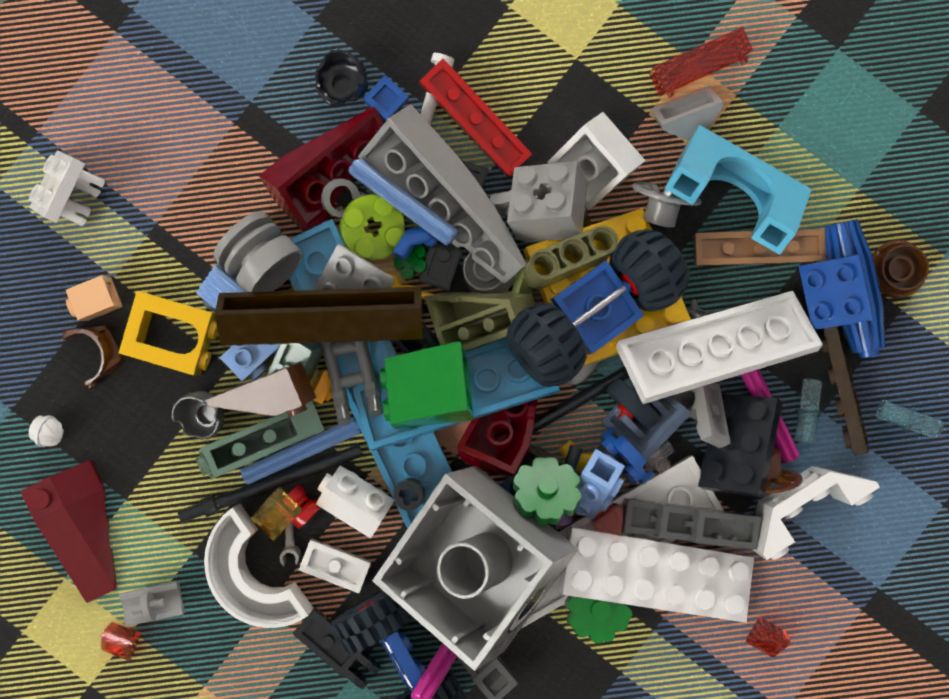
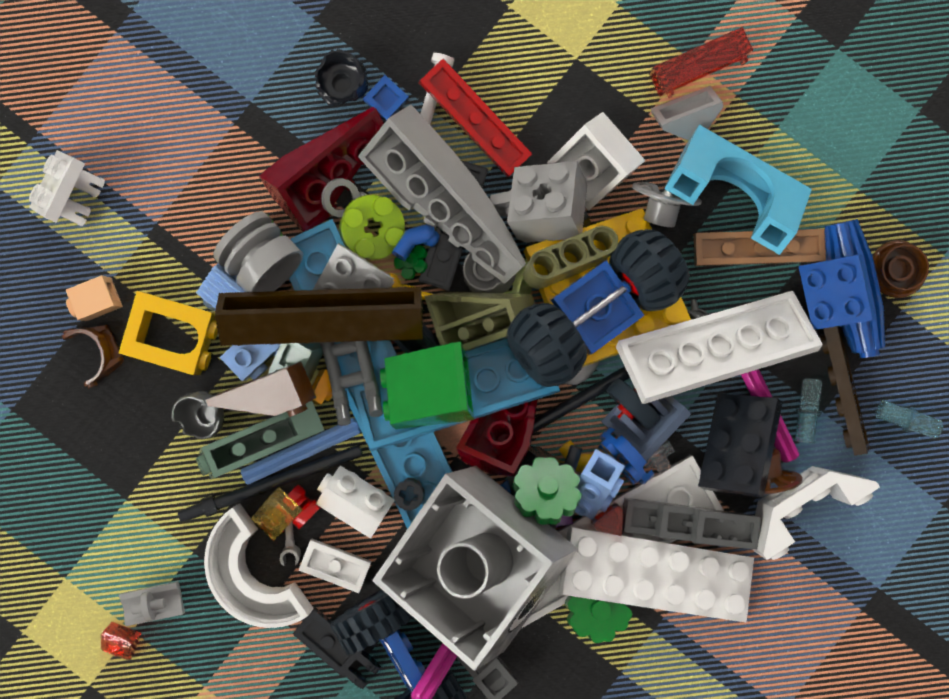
(46, 431): white plate -> none
(75, 524): dark red wedge -> none
(403, 201): medium blue axle -> none
(708, 409): light grey plate -> none
(768, 637): clear red slope -> none

